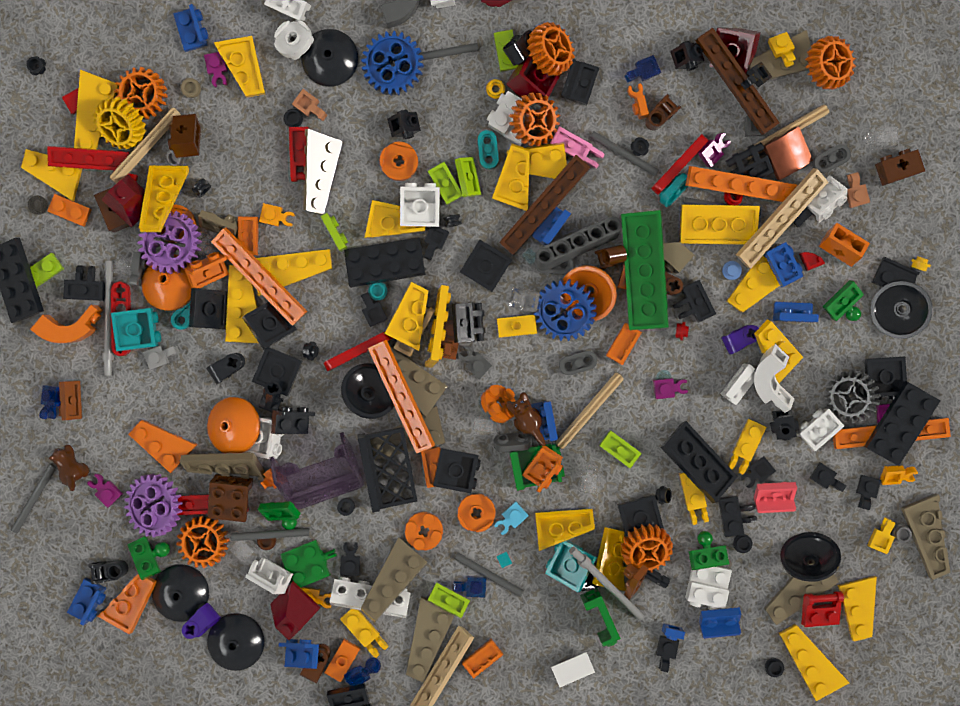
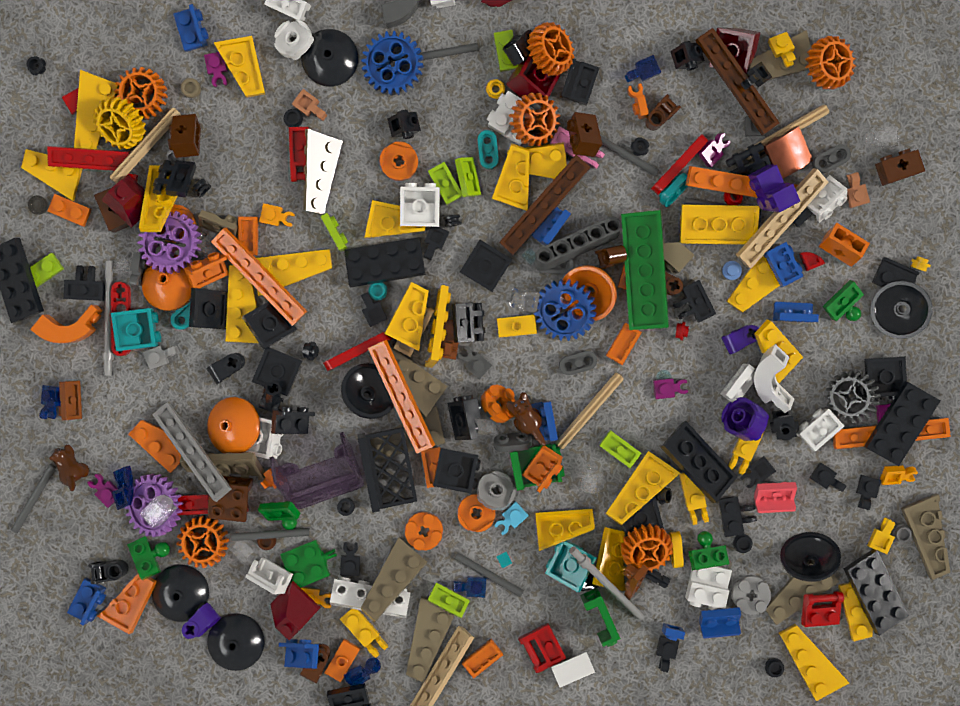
(124, 494): none -> clear blue slope
(158, 510): none -> clear brick
(180, 178): none -> black plate
(192, 452): none -> light grey plate
(462, 415): none -> black plate
(491, 500): none -> light grey plate
(548, 645): none -> red plate
(584, 134): none -> reddish brown brick
(641, 487): none -> yellow wing
(677, 556): none -> yellow beam
(744, 419): none -> dark purple brick
(757, 604): none -> light grey plate
(771, 190): none -> dark purple brick
(876, 592): none -> black plate

